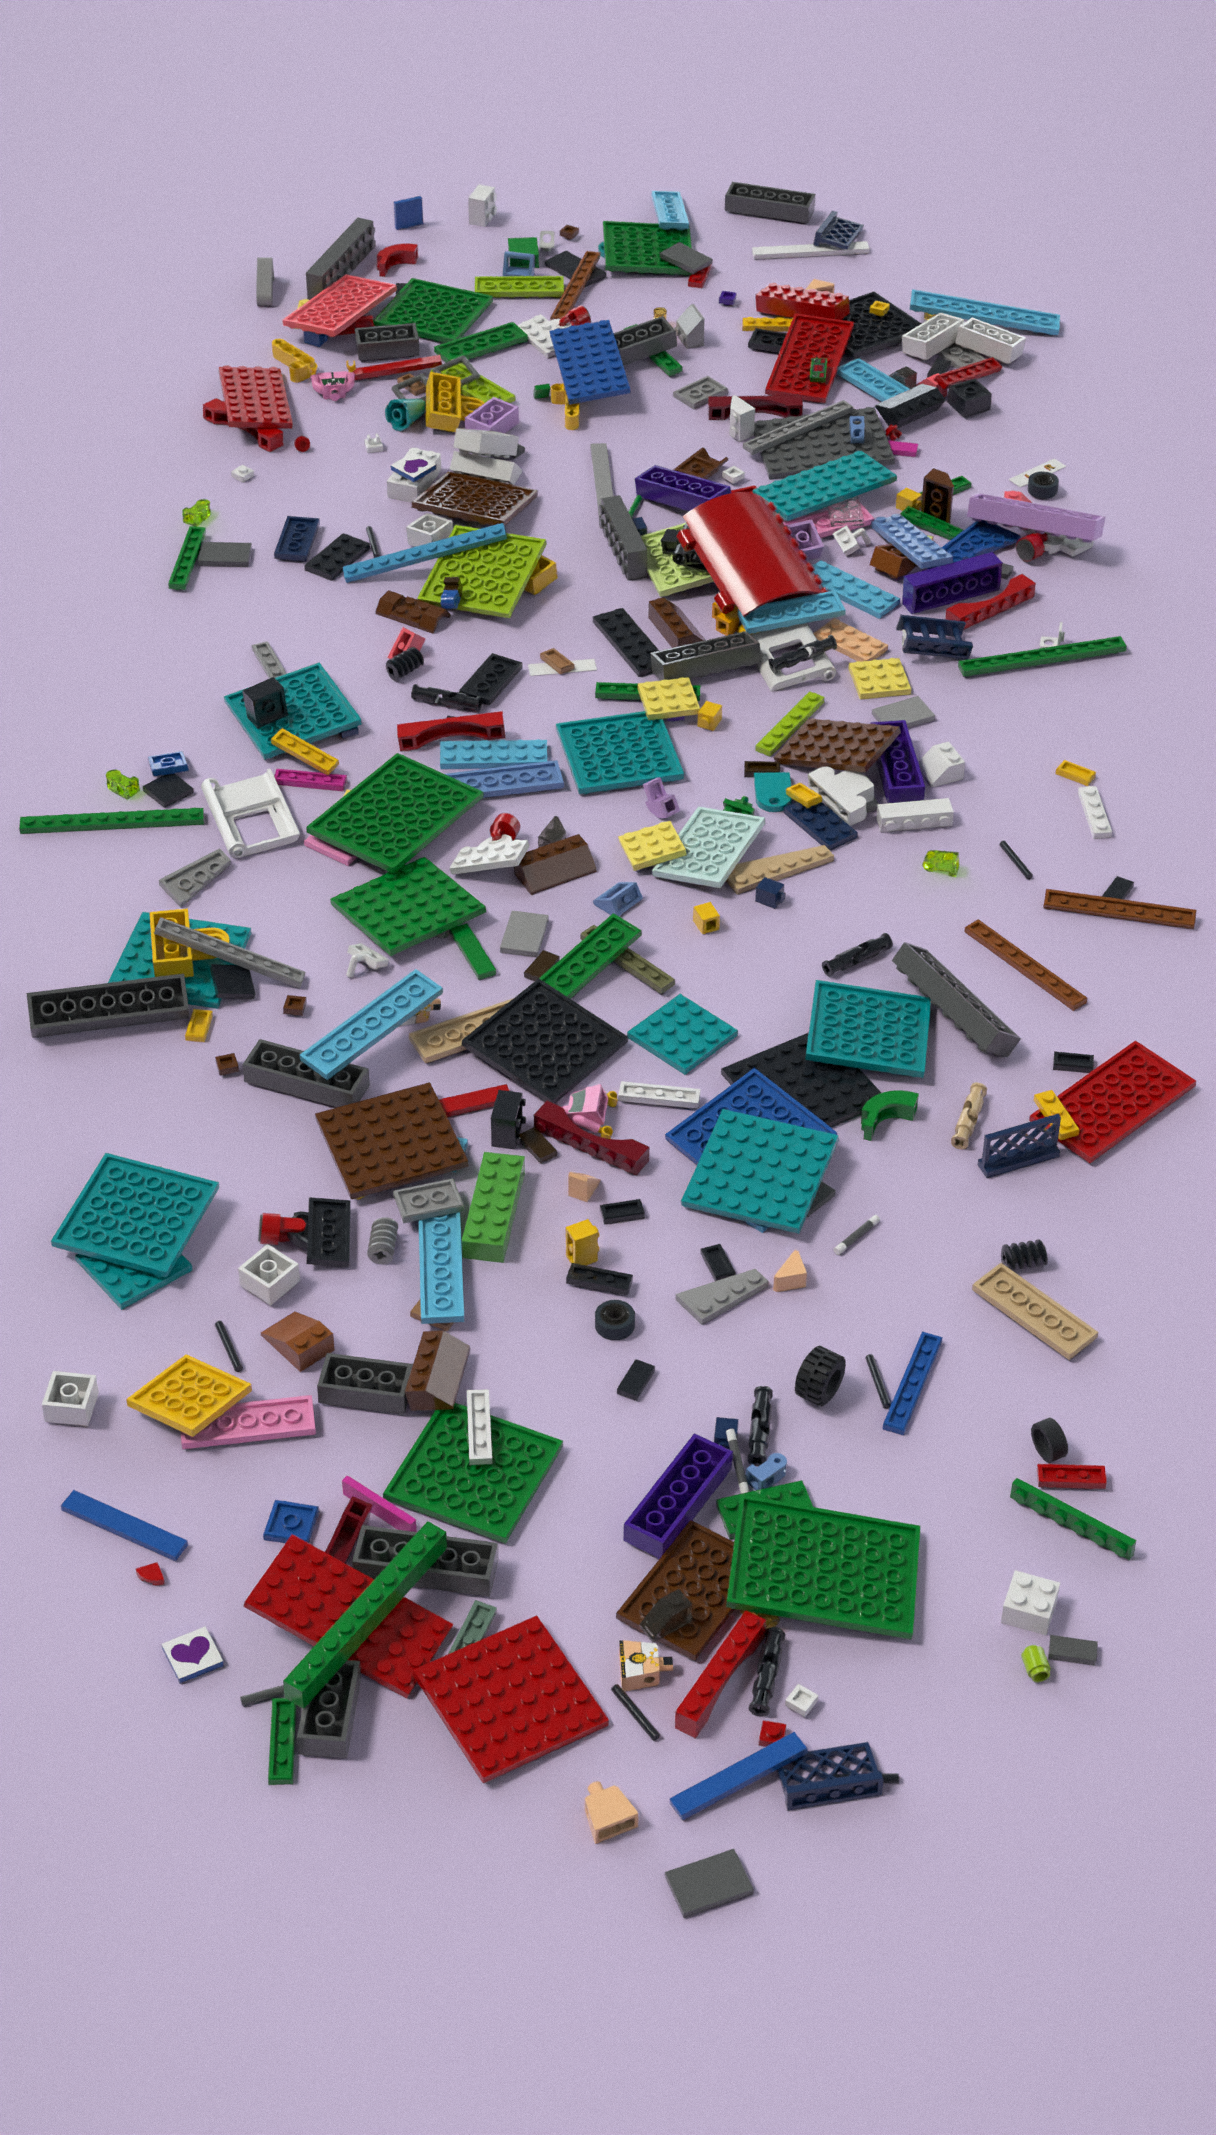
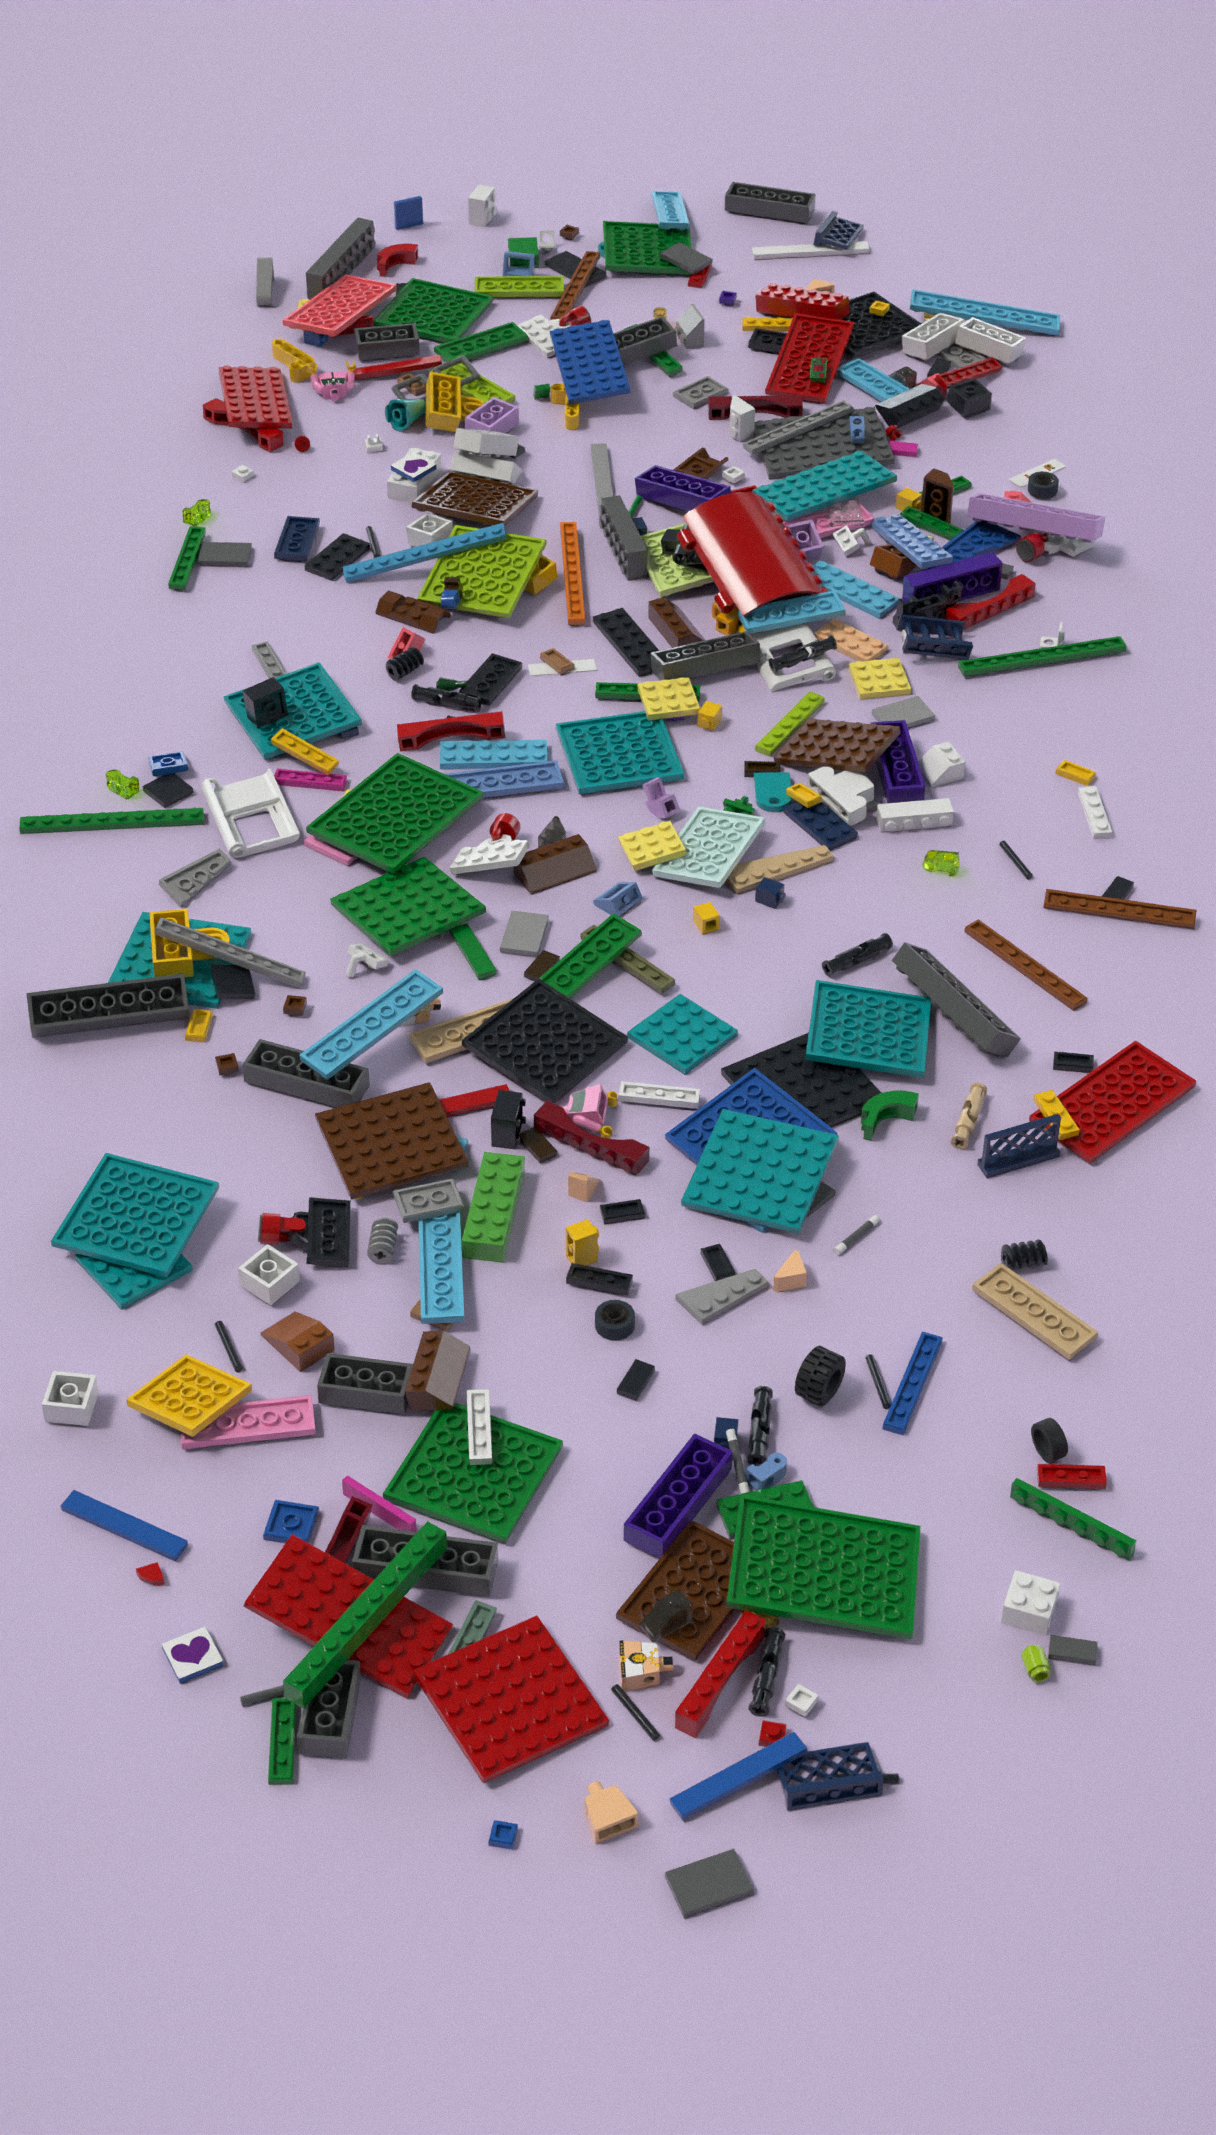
(450, 684): none -> dark green cone
(503, 1834): none -> blue tile
(572, 573): none -> orange plate
(931, 606): none -> black bracket

